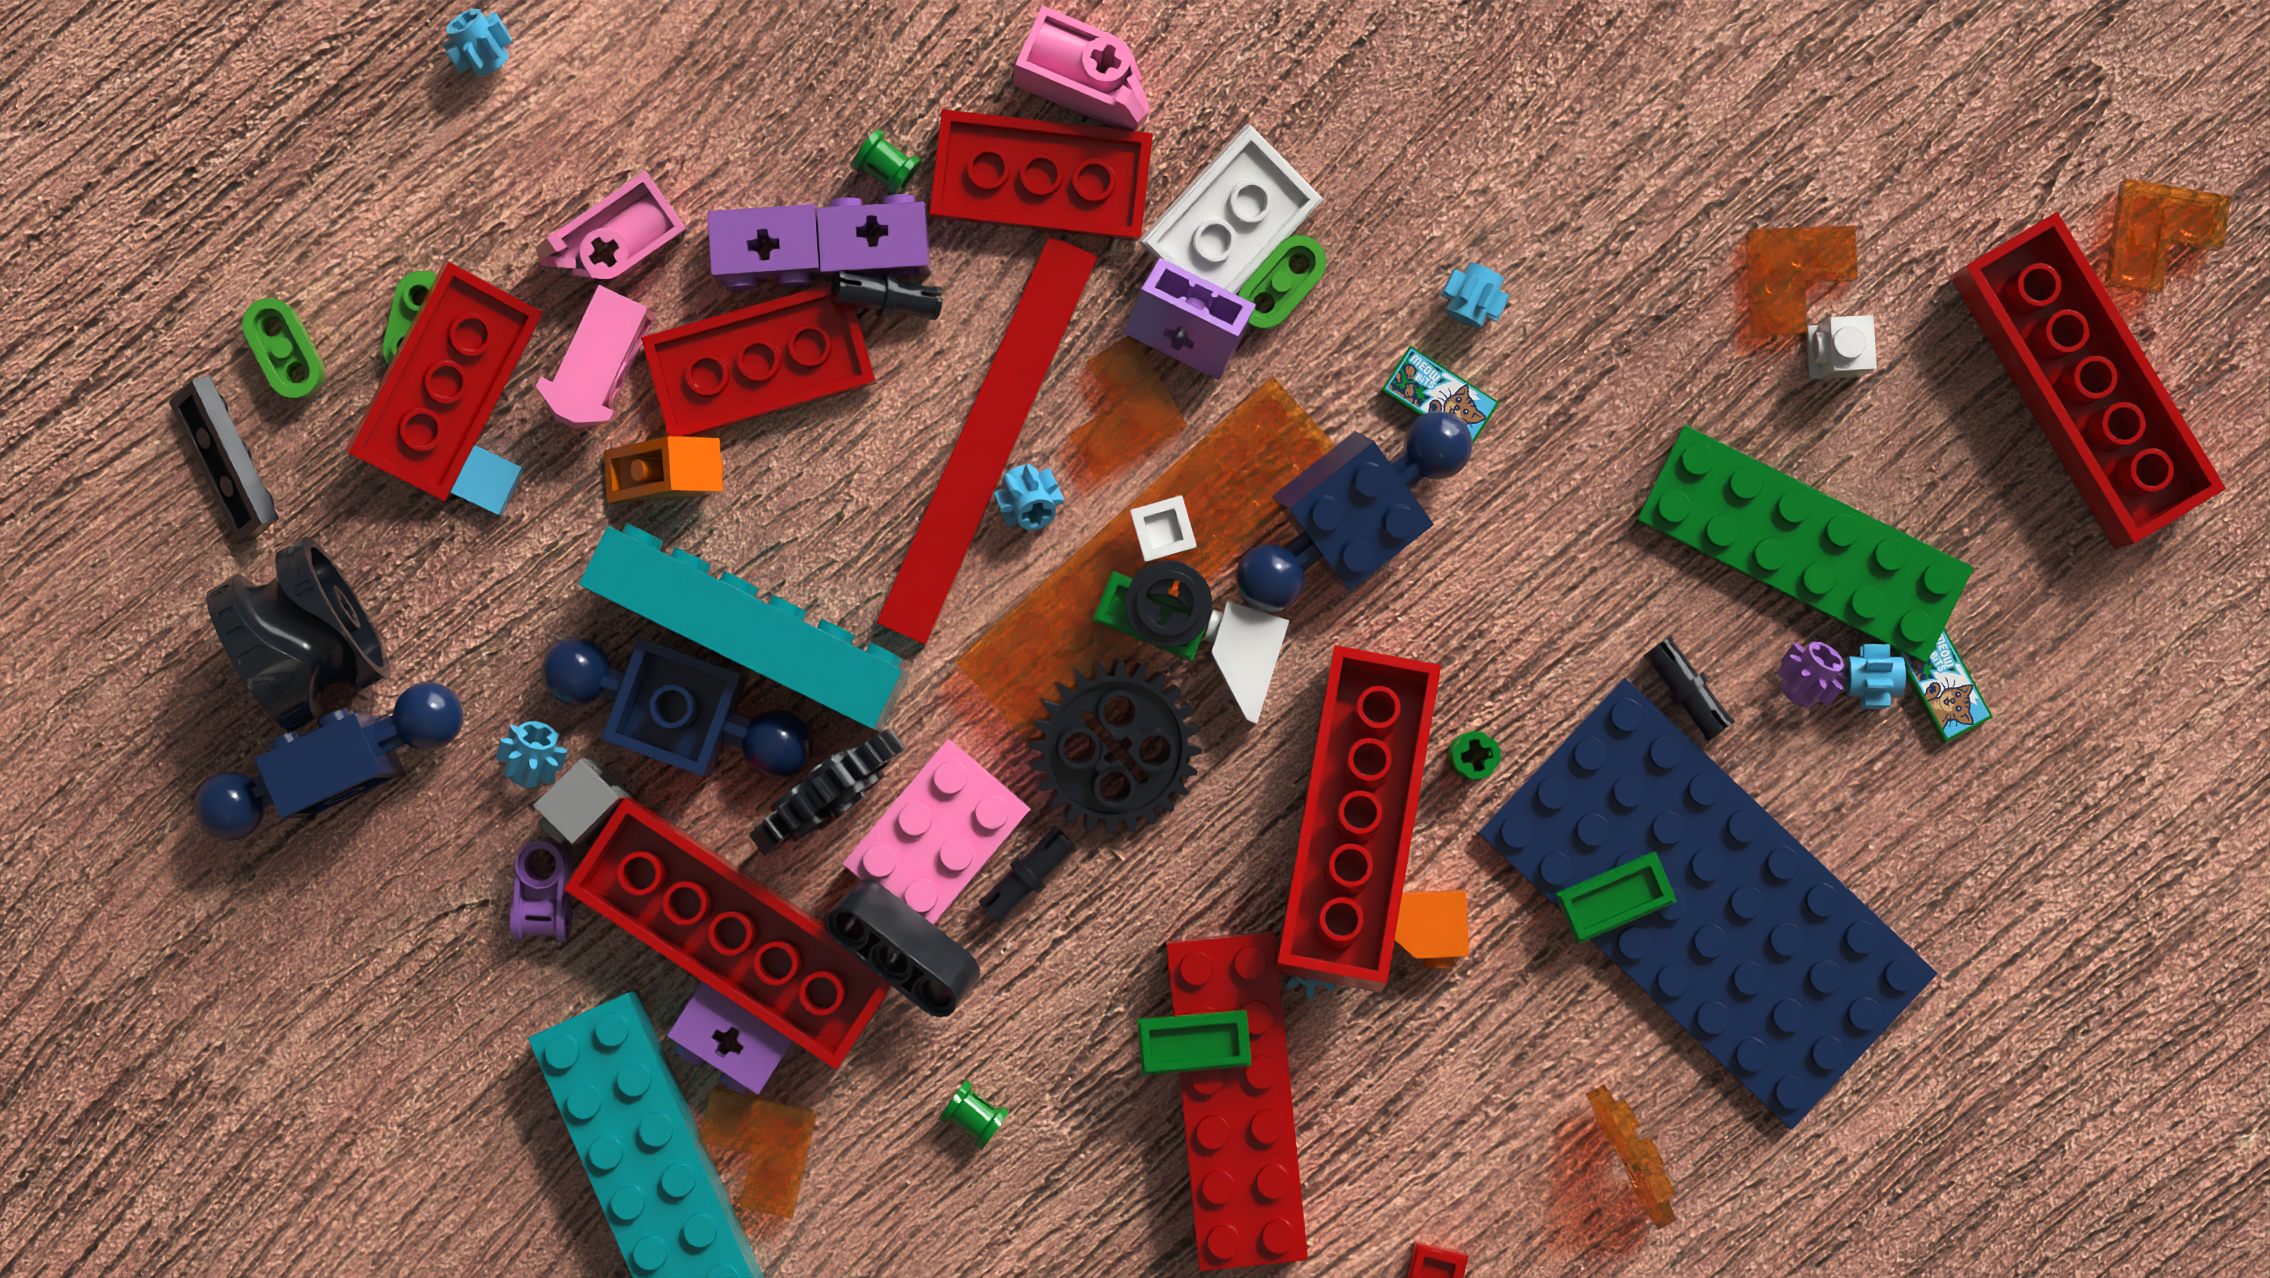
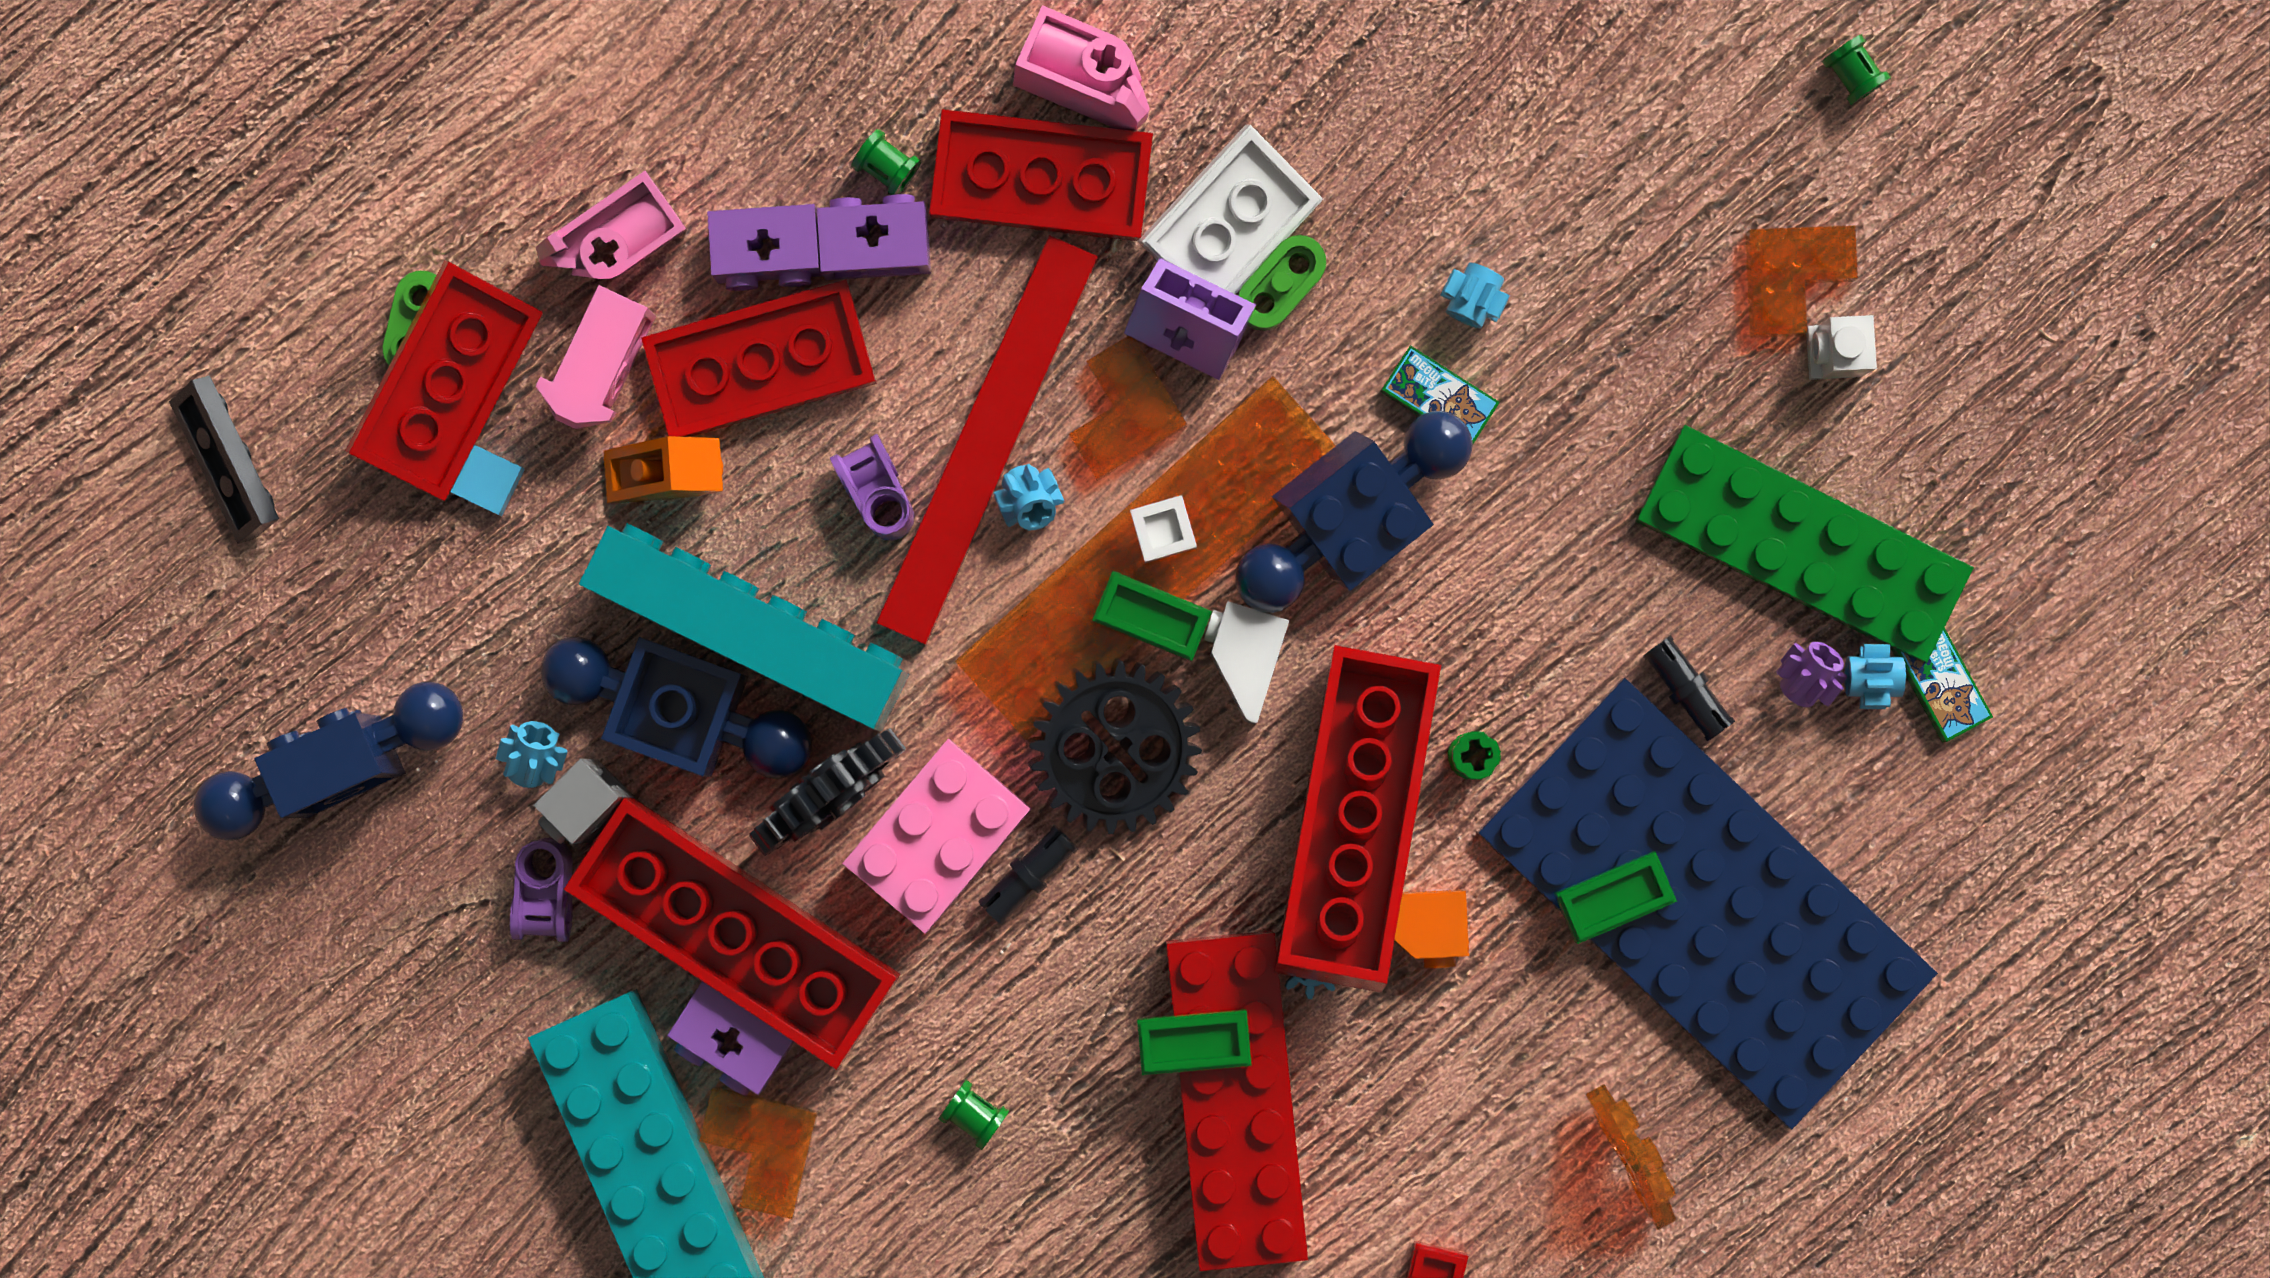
(285, 351): bright green plate -> none
(297, 634): black piece -> none
(477, 42): medium azure gear -> none
(870, 481): none -> medium lavender piece
(886, 295): black pin -> none
(903, 948): black beam -> none
(1158, 579): black gear -> none
(1856, 69): none -> green bush
(2087, 382): red brick -> none
(2150, 220): clear orange plate -> none

